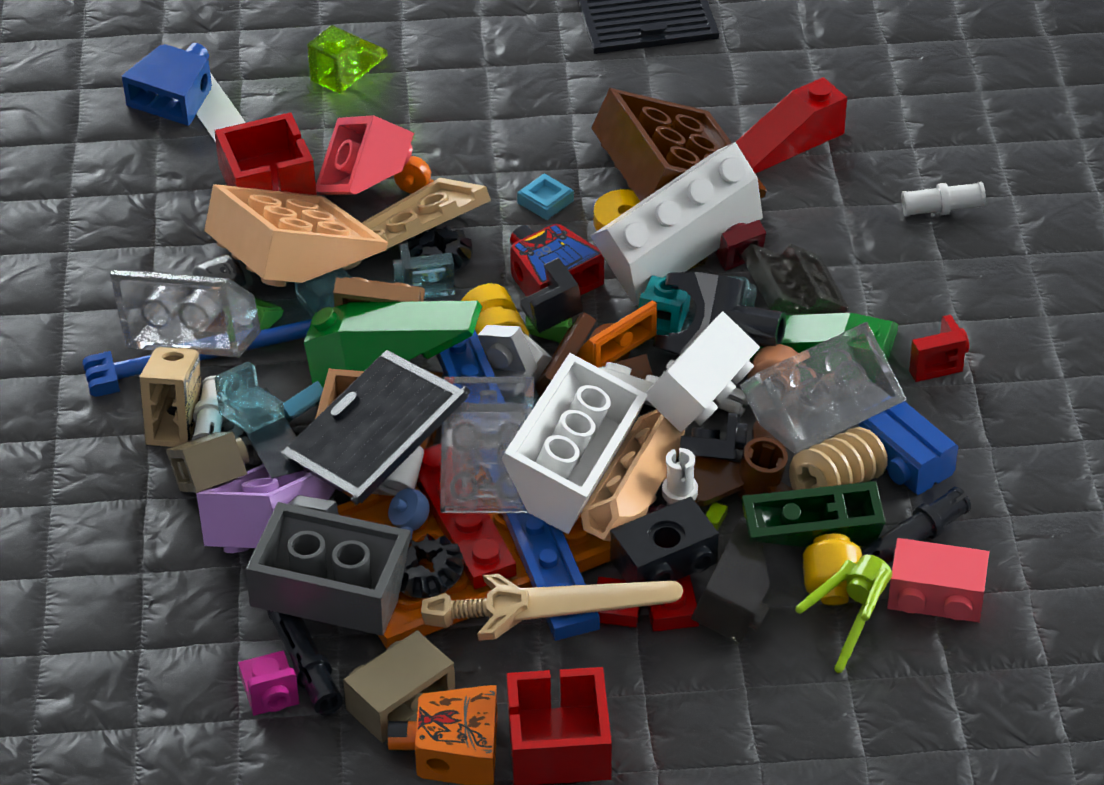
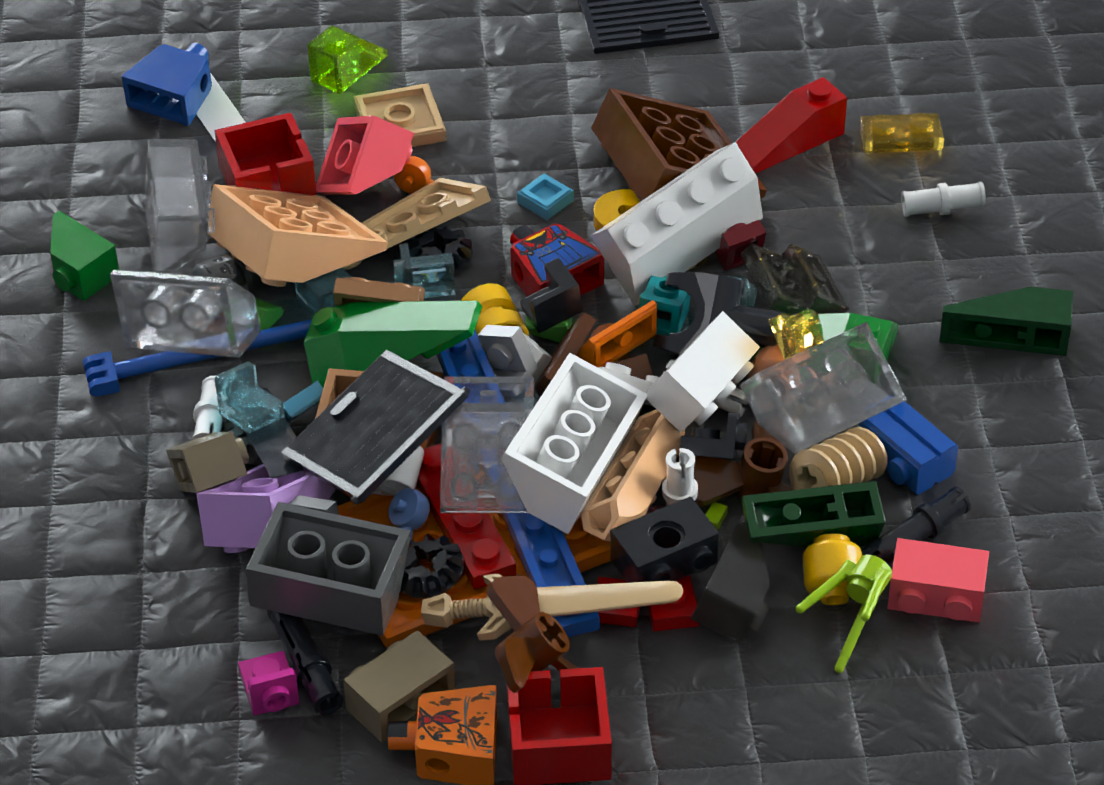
(80, 257): none -> green slope
(169, 380): tan torso -> none
(176, 203): none -> clear slope
(406, 107): none -> tan tile
(537, 635): none -> reddish brown piece
(796, 332): none -> clear yellow slope
(901, 132): none -> clear yellow plate
(939, 353): red bracket -> none
(1012, 320): none -> dark green slope

